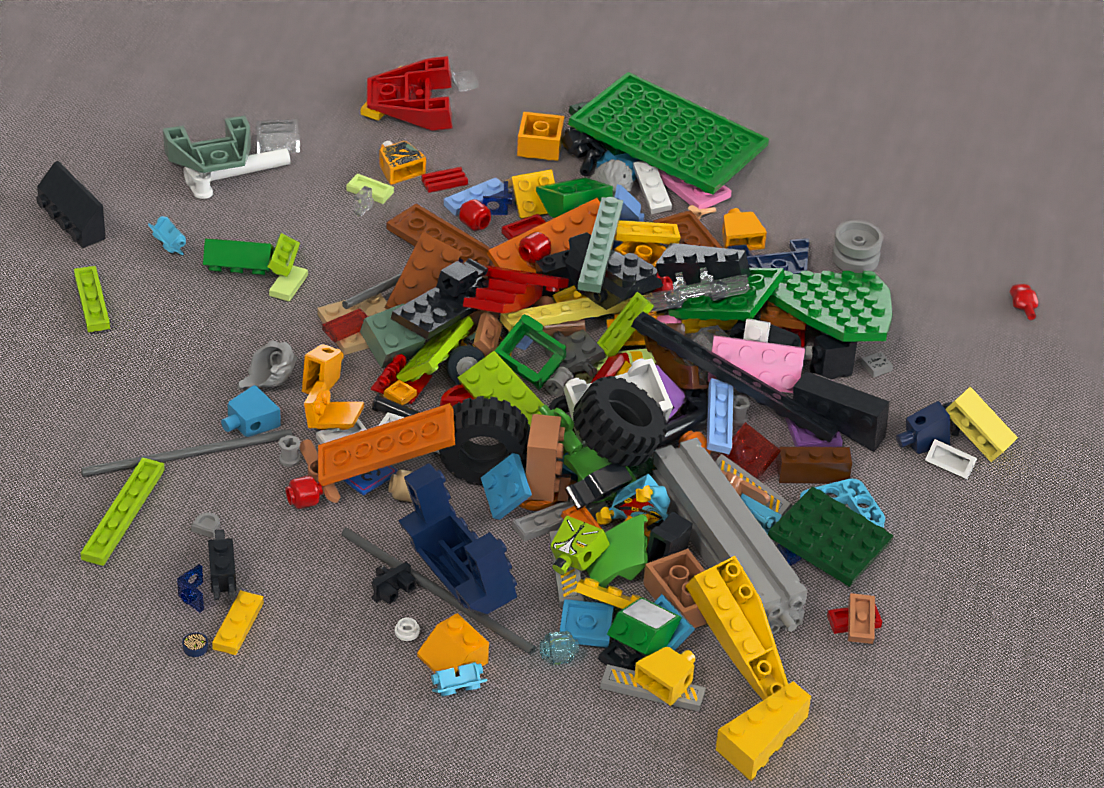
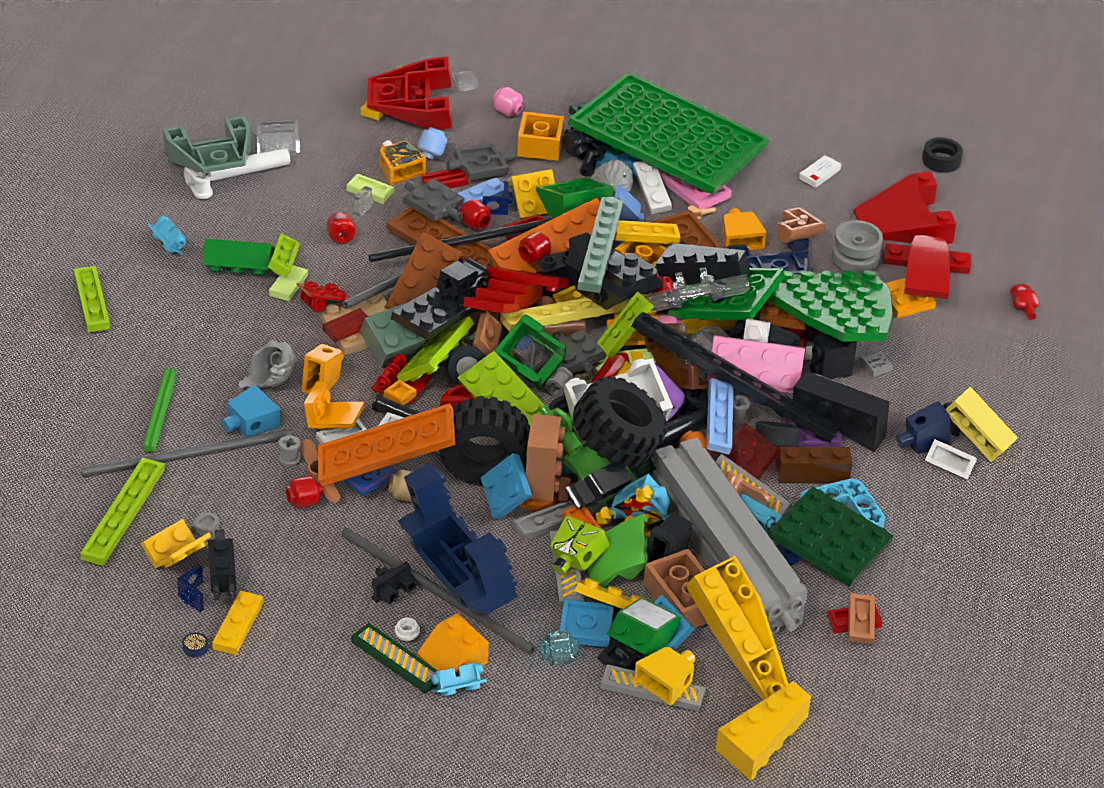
(71, 206): black slope -> none
(159, 410): none -> bright green axle
(172, 545): none -> yellow bracket
(316, 295): none -> red hinge
(341, 227): none -> red head
(395, 657): none -> tile
(432, 143): none -> light blue head
(434, 200): none -> dark grey plate
(454, 241): none -> black piece
(481, 161): none -> dark grey plate
(508, 101): none -> bright pink head
(532, 361): none -> dark grey plant
(779, 433): none -> black tyre
(798, 225): none -> nougat brick
(820, 171): none -> white tile
(903, 211): none -> red wedge
(907, 304): none -> light orange plate
(927, 265): none -> red slope
(945, 146): none -> black tyre

